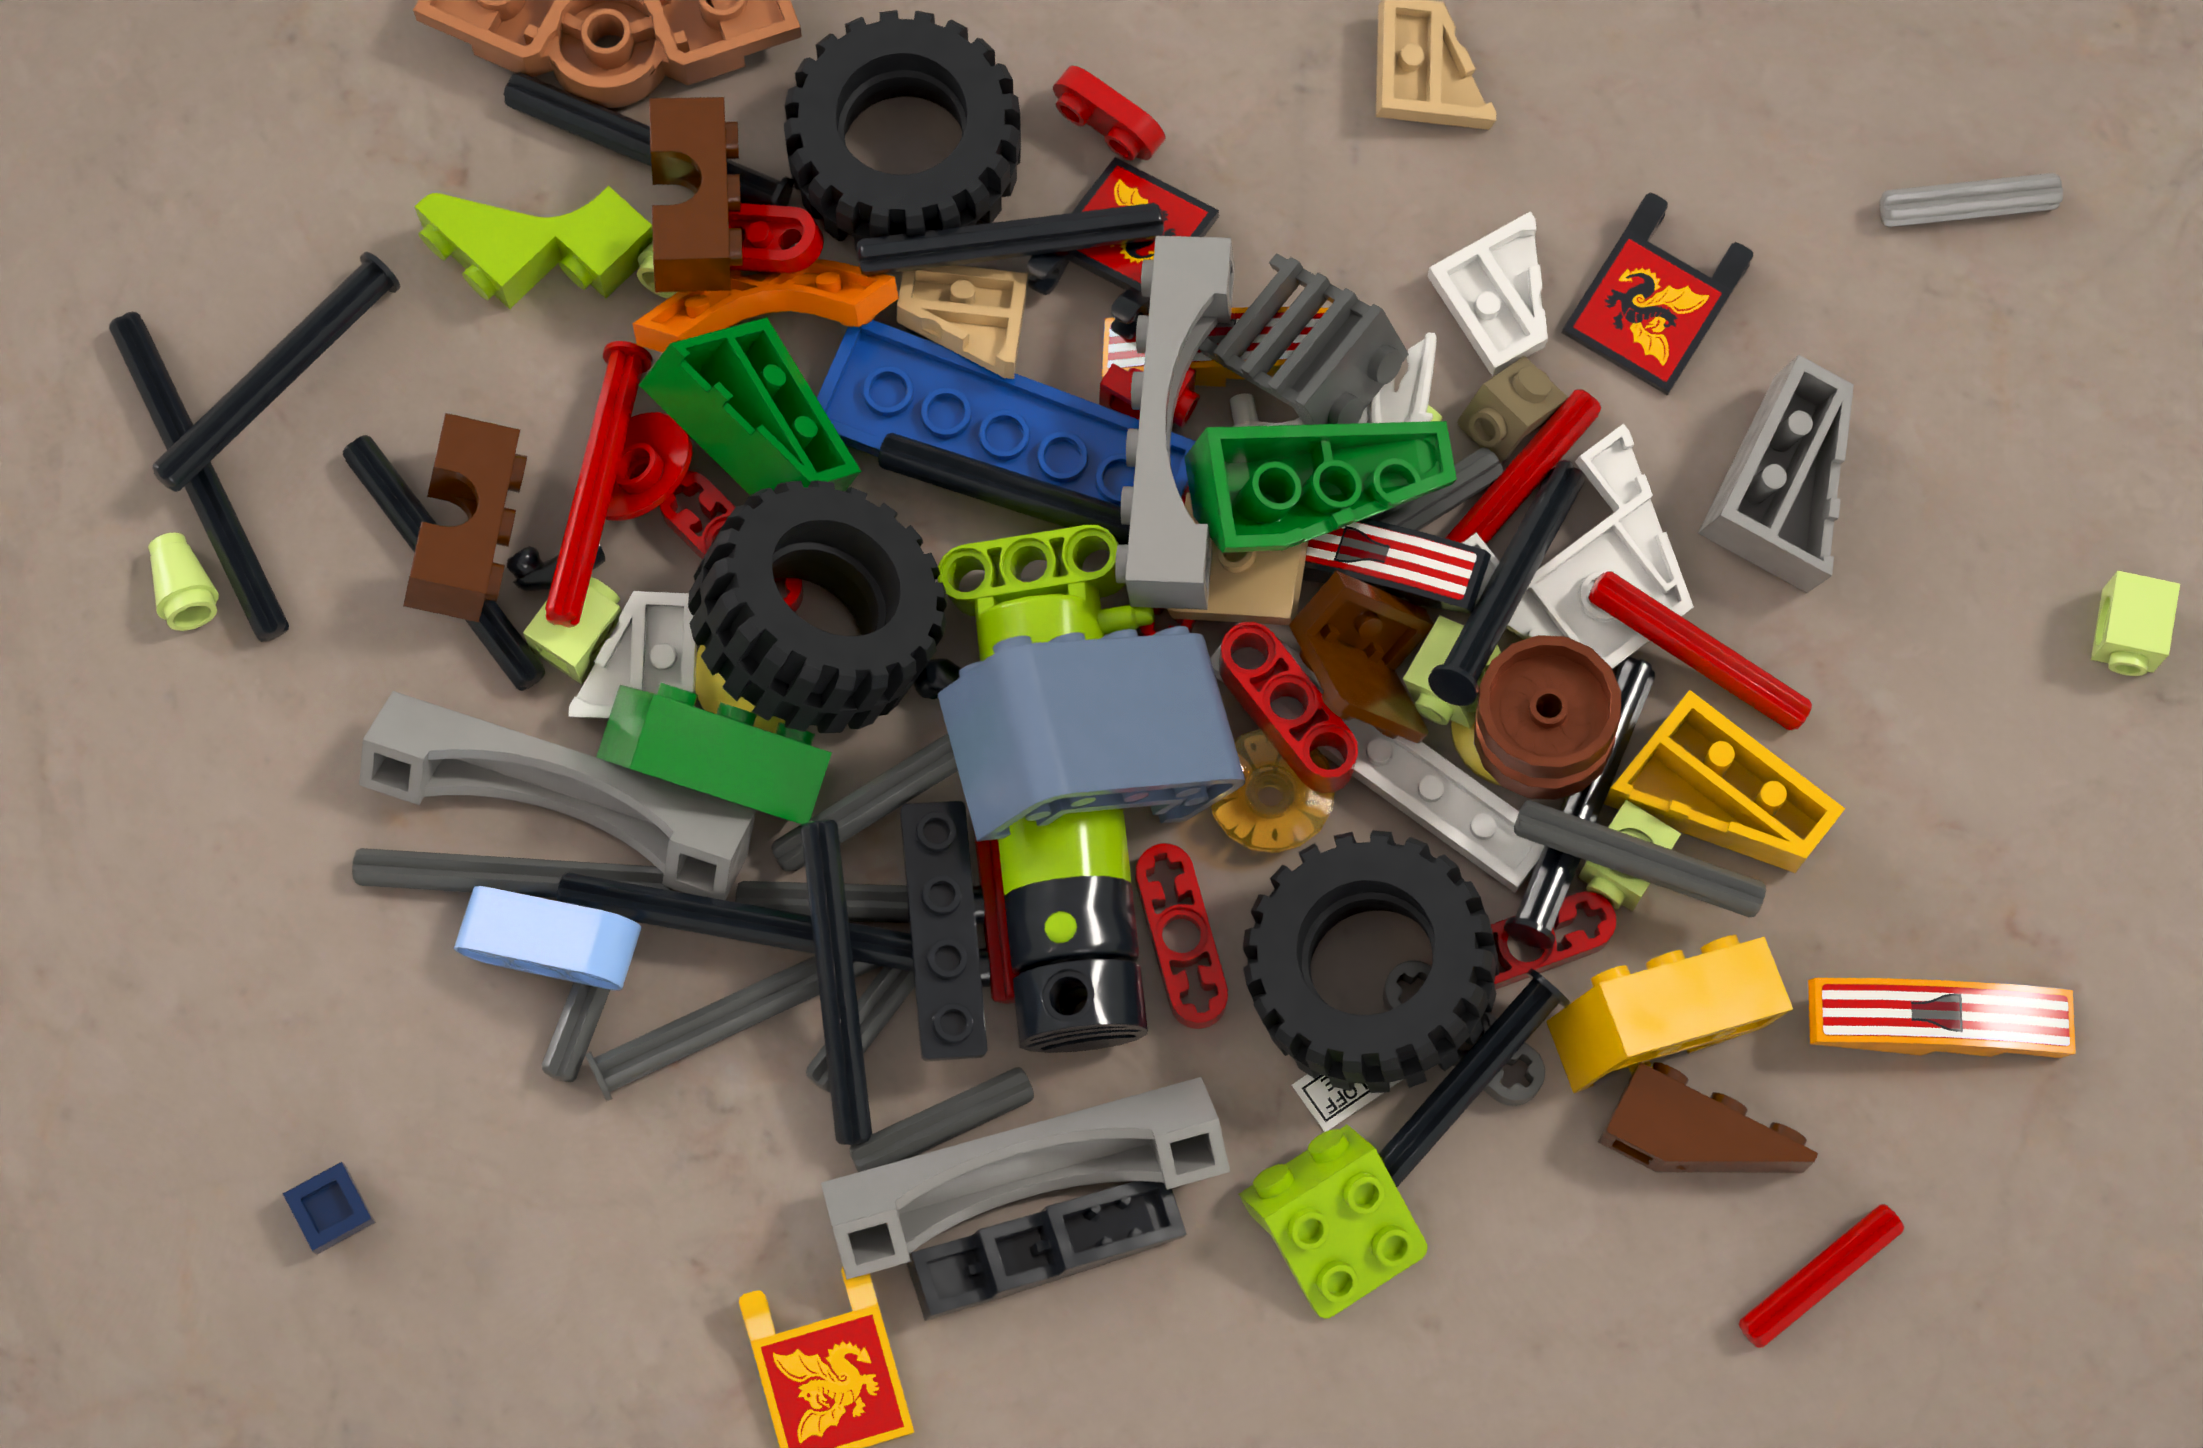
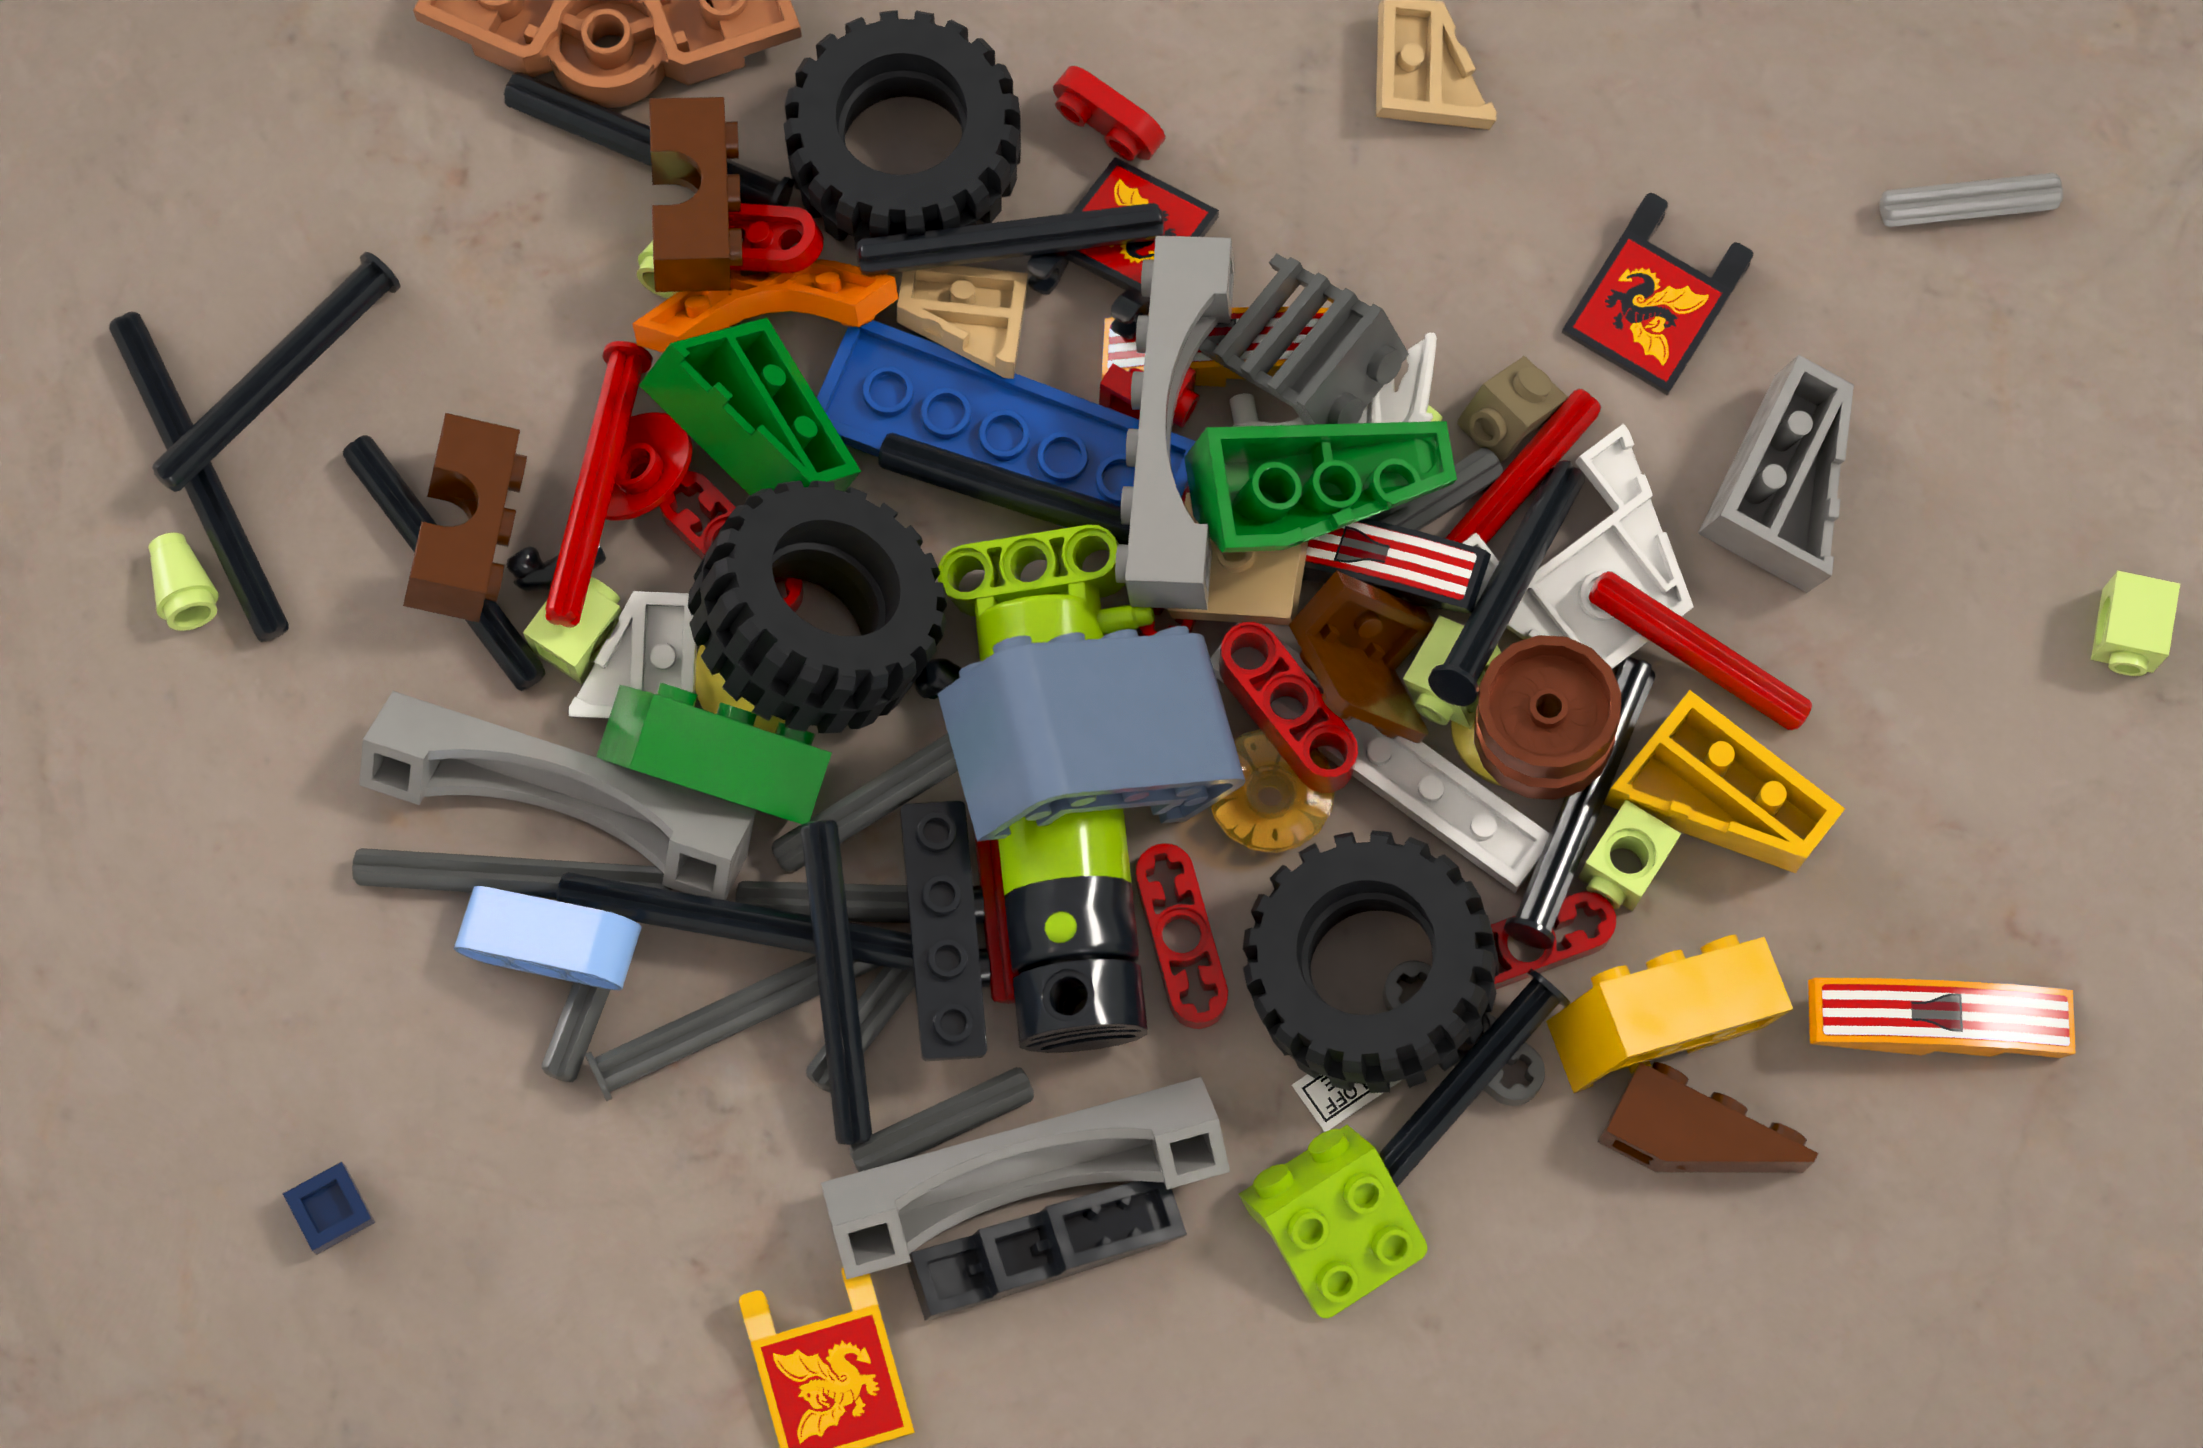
(513, 251): lime arch -> none
(1496, 293): white wing -> none
(1640, 858): dark grey axle -> none
(1821, 1276): red axle -> none

